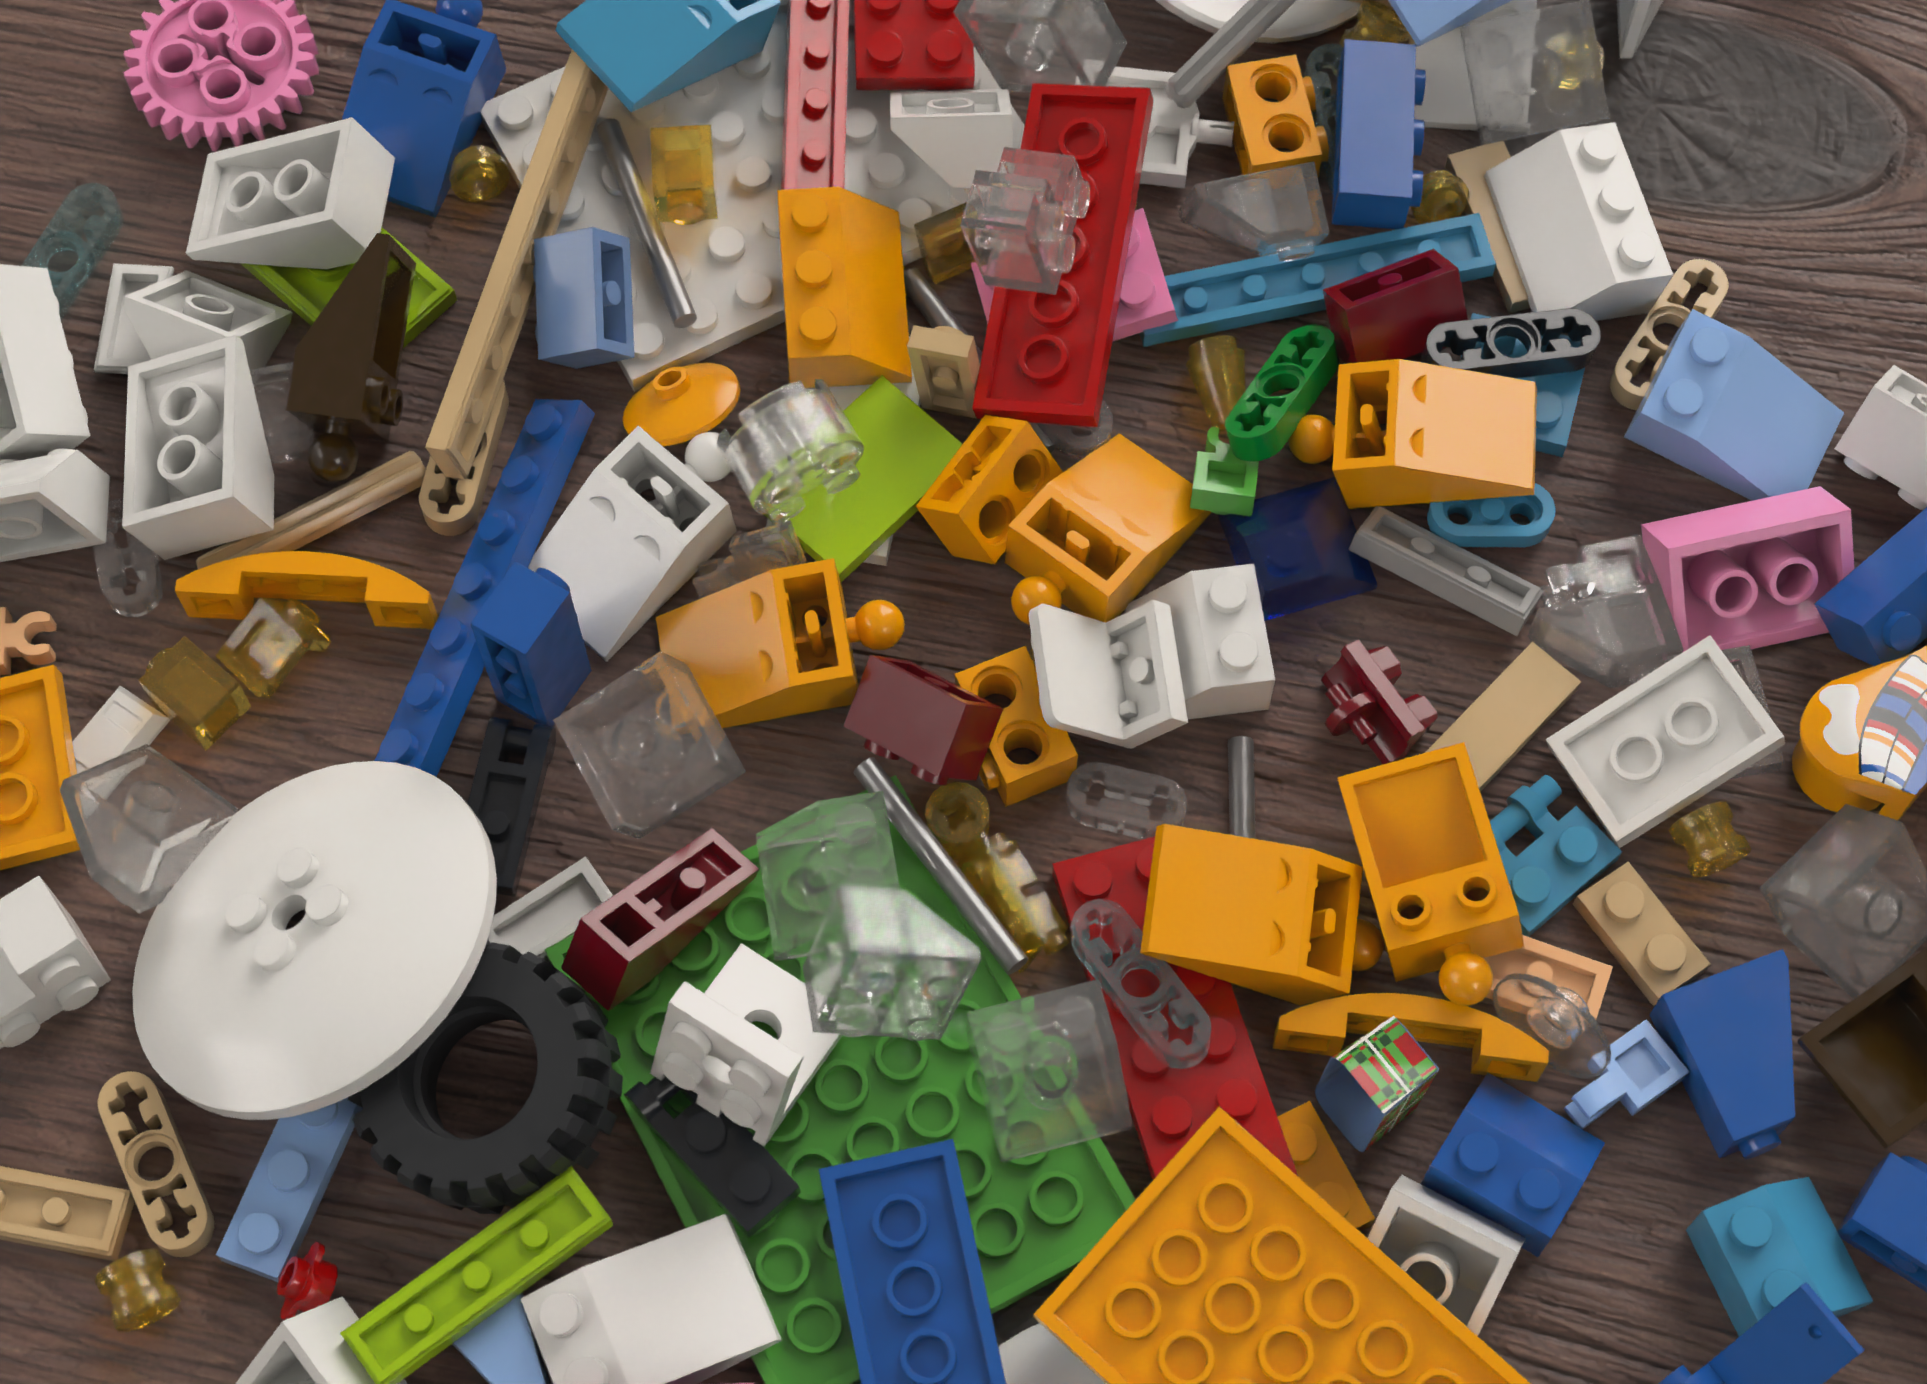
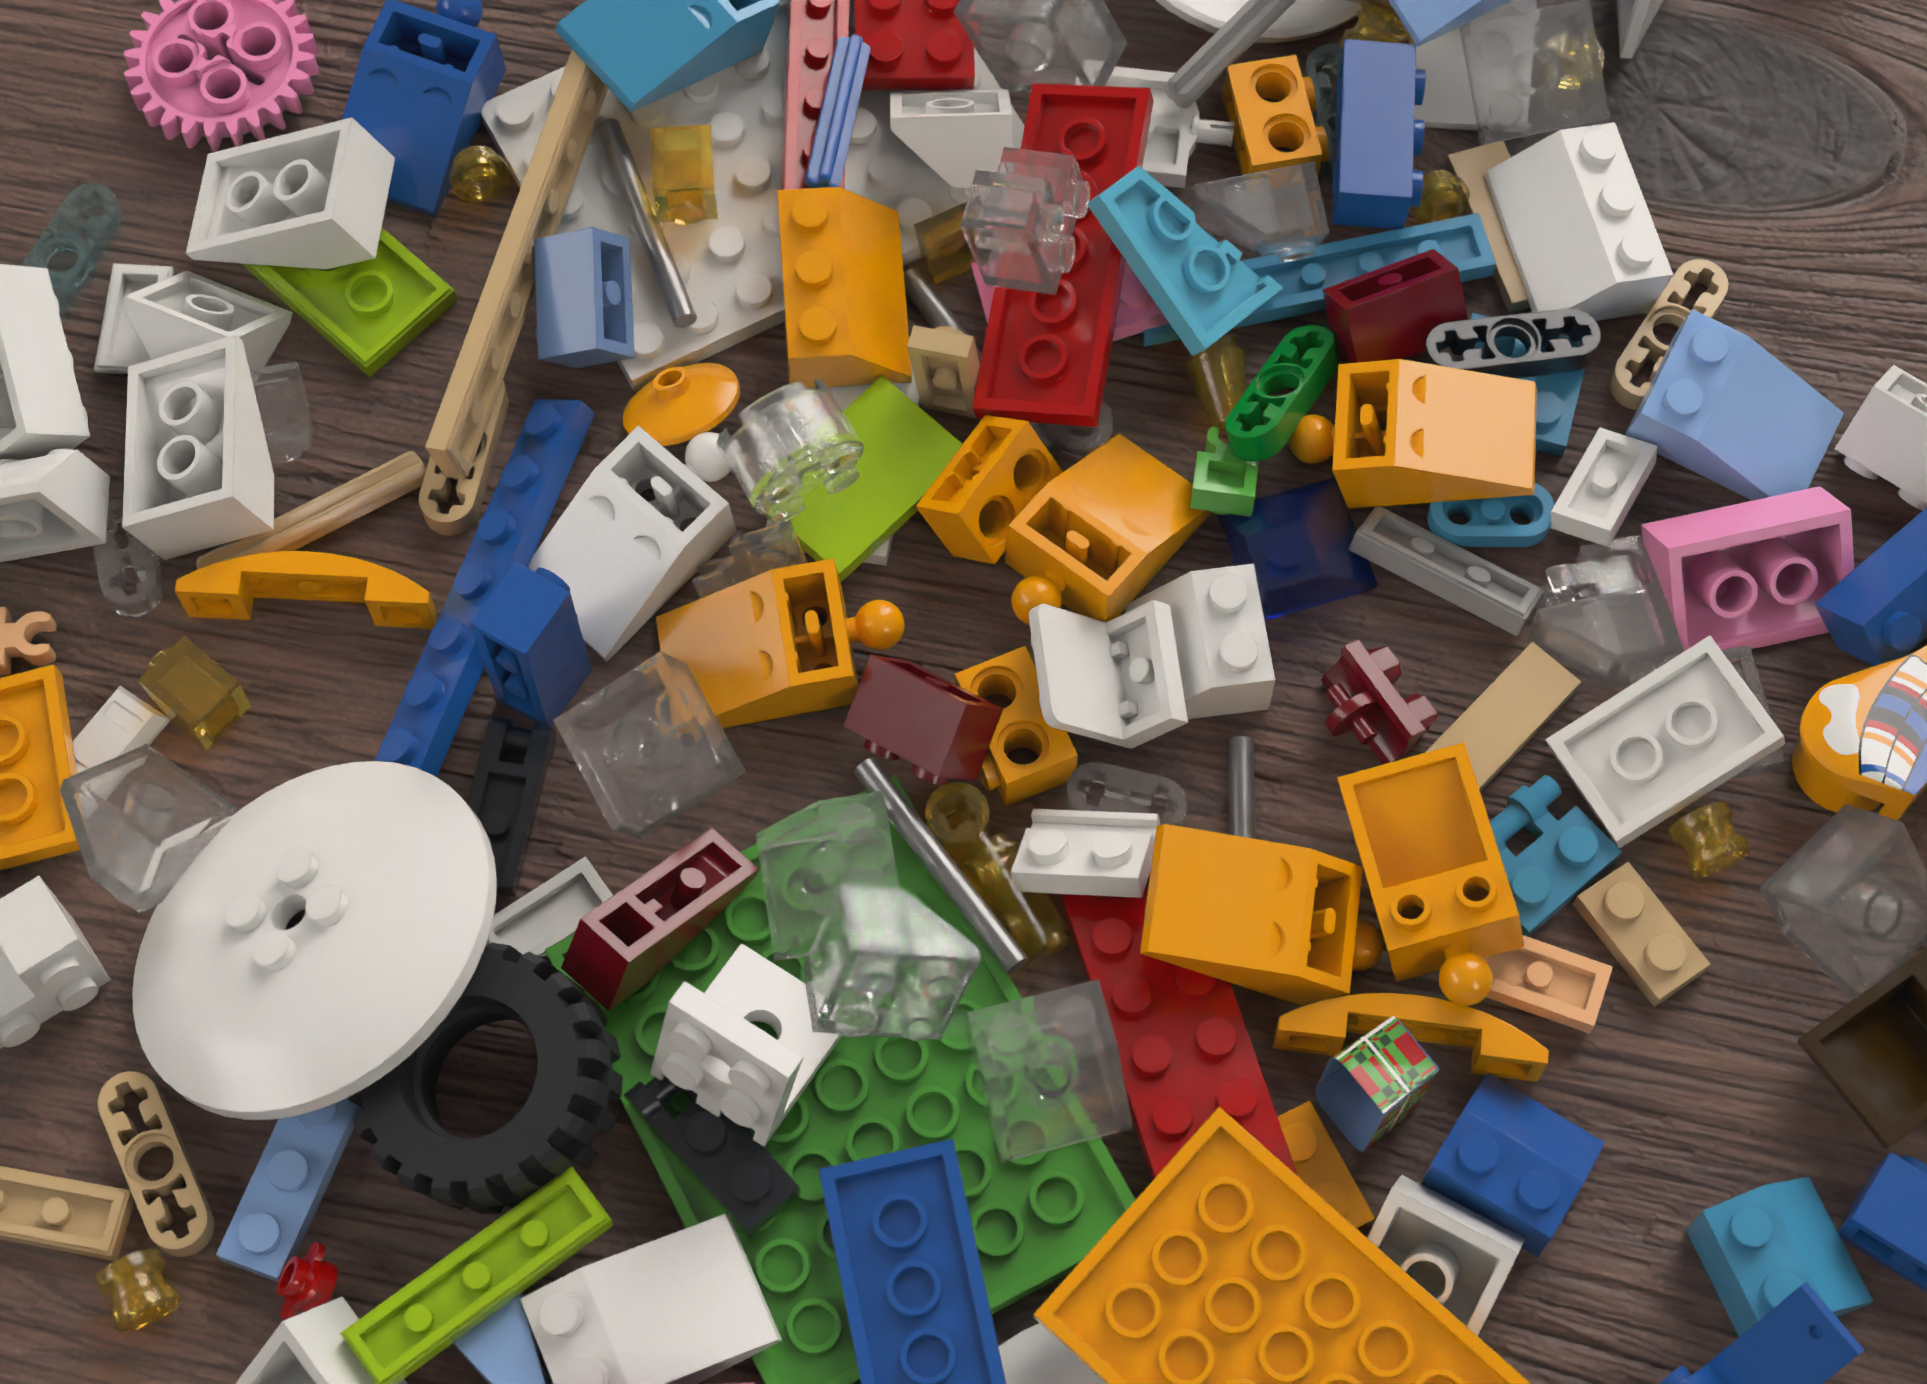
(271, 643): clear yellow bracket -> none
(352, 360): dark brown slope -> none
(837, 113): none -> axle
(1086, 853): none -> white plate
(1154, 1031): clear light blue beam -> none
(1181, 266): none -> medium azure wing
(1557, 1021): clear dish -> none
(1603, 487): none -> white plate
(1637, 1075): light blue plate -> none
(1737, 1050): blue slope -> none

